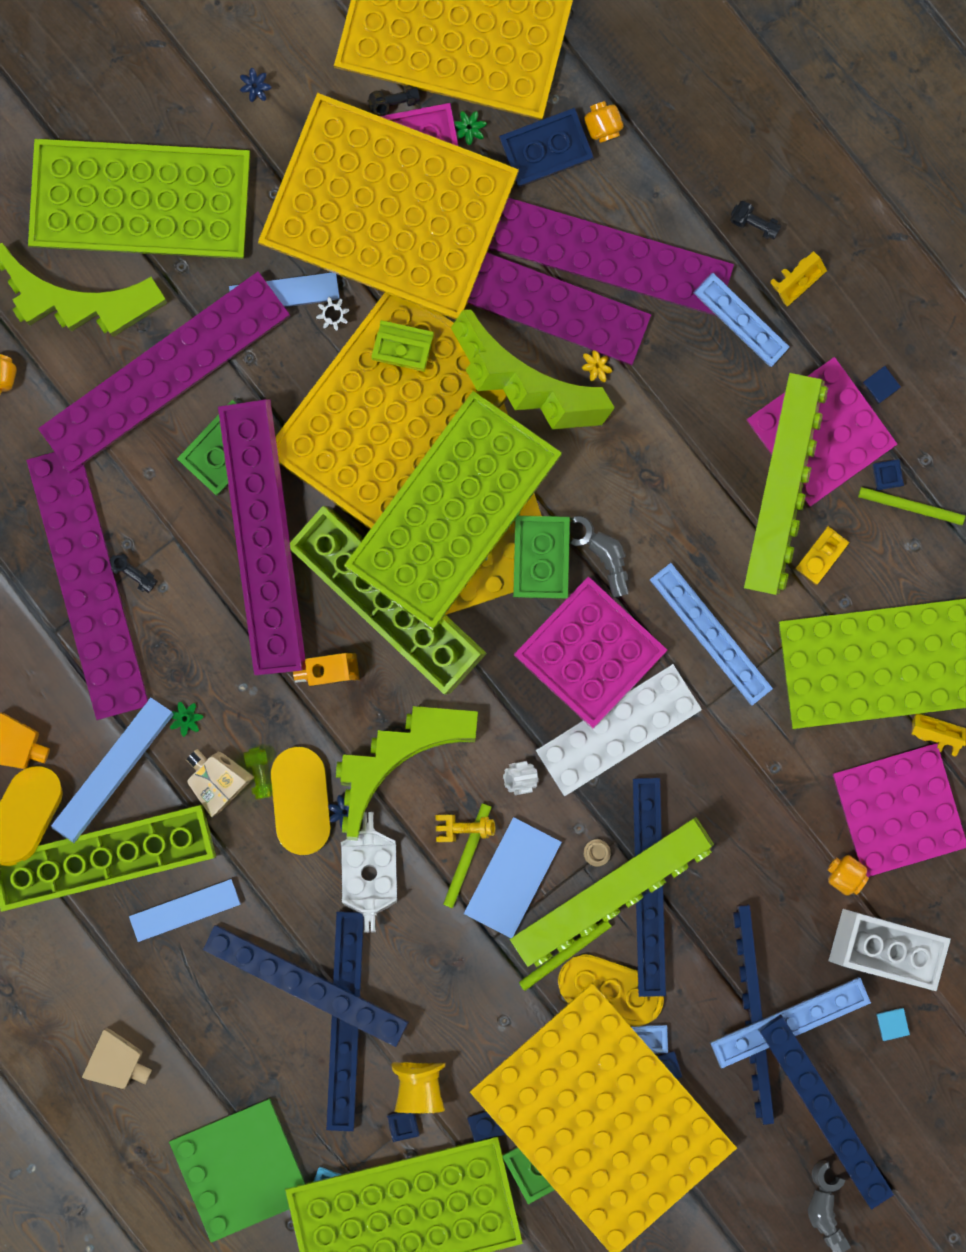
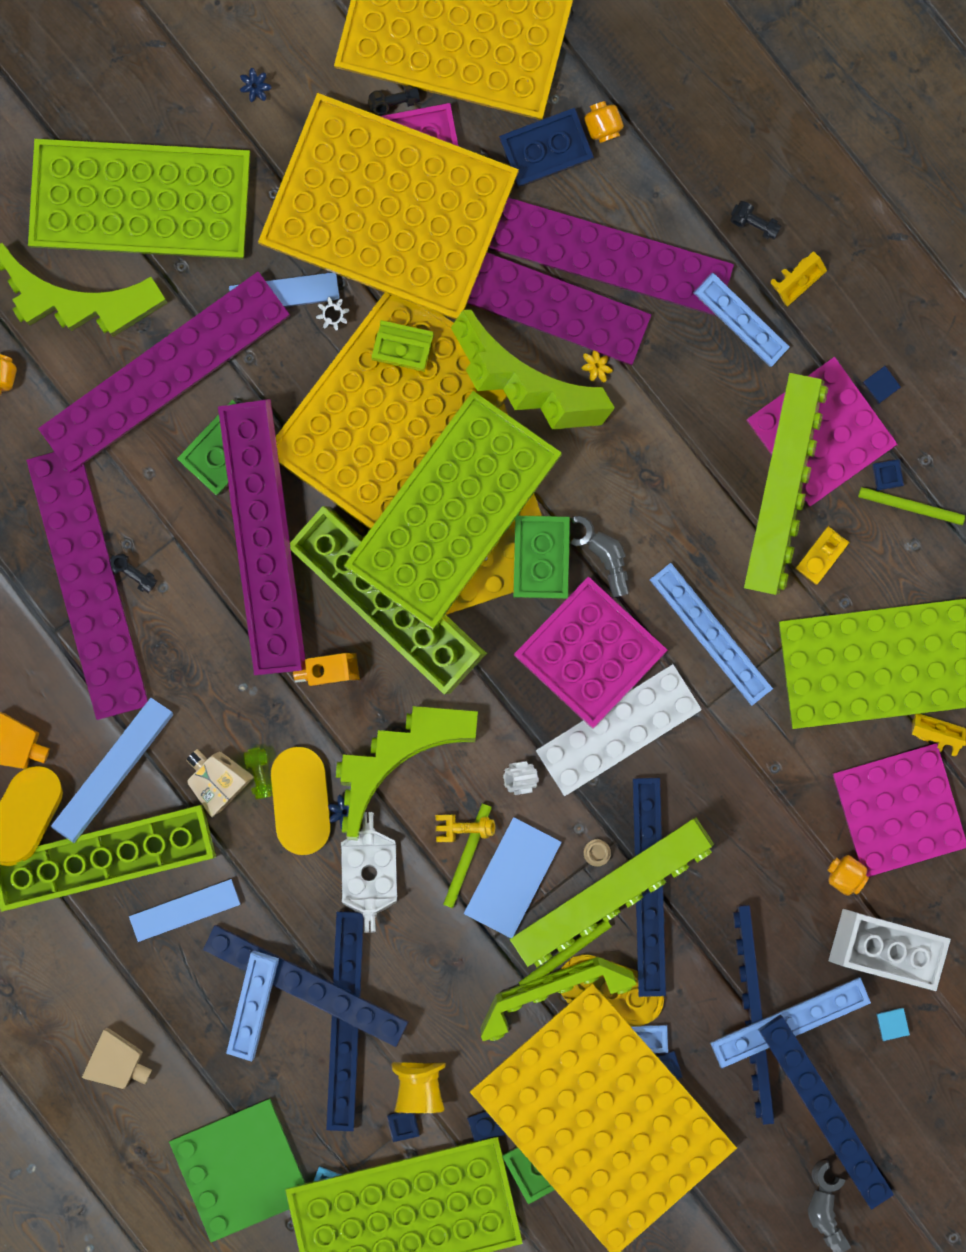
(191, 719): green plant -> none
(252, 1005): none -> light blue tile
(466, 122): green plant -> none
(617, 979): none -> lime slope

